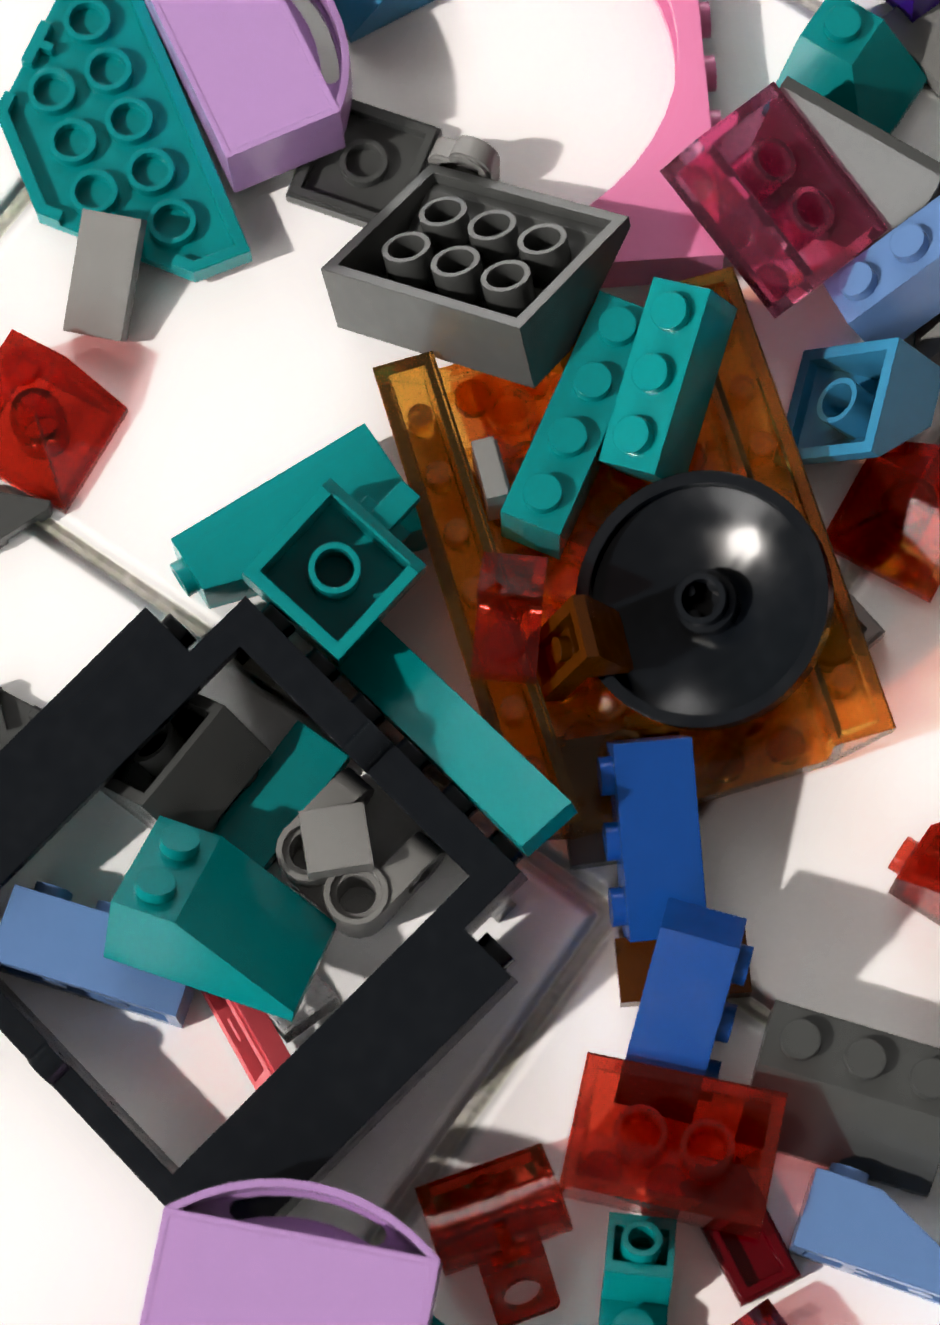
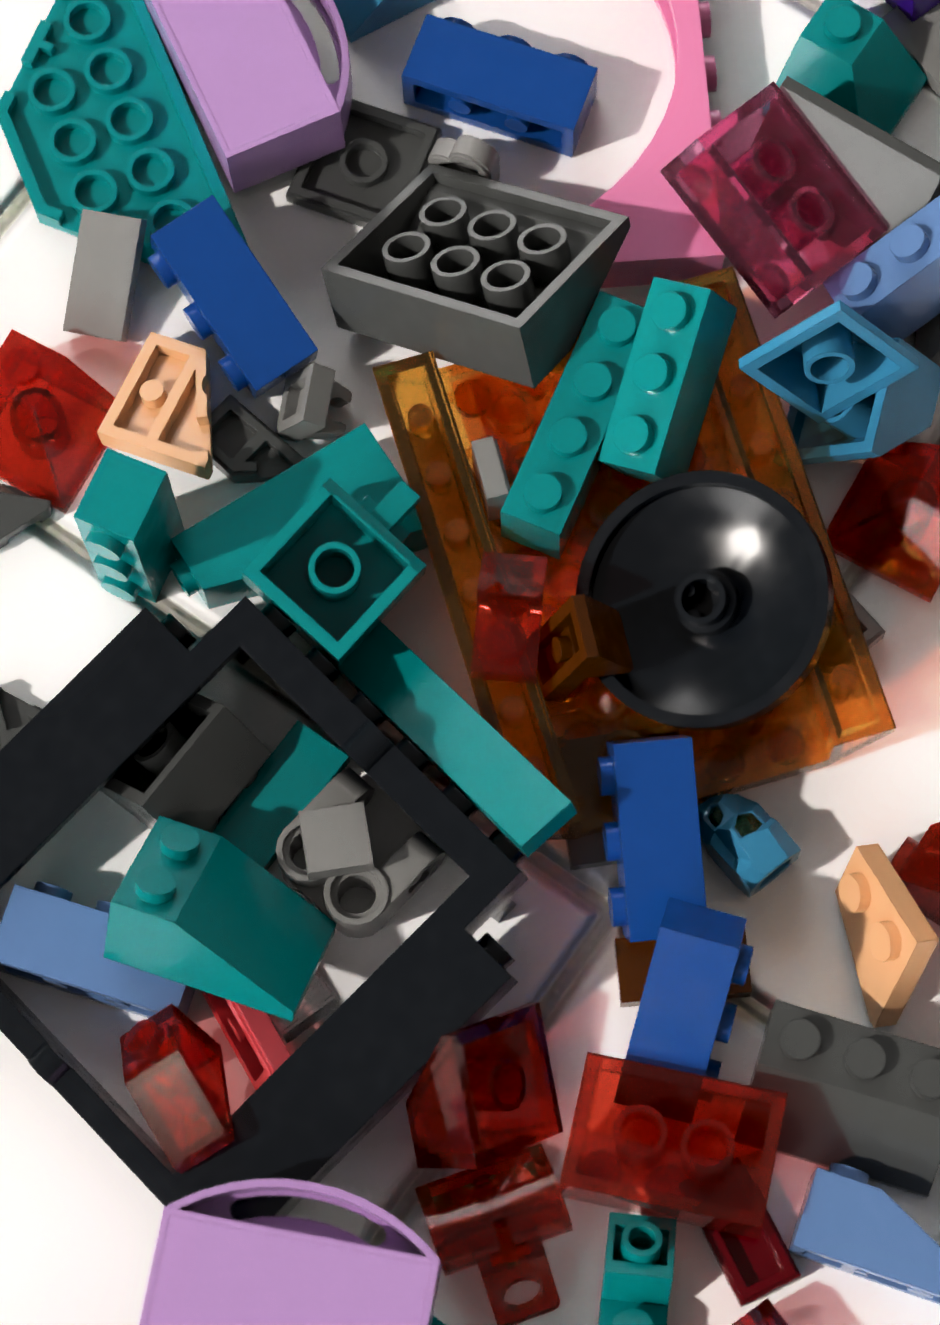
(129, 526): none -> teal brick
(165, 407): none -> light nougat wing
(178, 1086): none -> clear red slope
(230, 298): none -> blue brick
(246, 446): none -> dark grey tile
(307, 403): none -> light grey tile
(485, 1093): none -> clear red slope
(499, 84): none -> blue brick
(745, 841): none -> dark azure rock
(829, 362): none -> dark azure slope
(884, 932): none -> light nougat wing

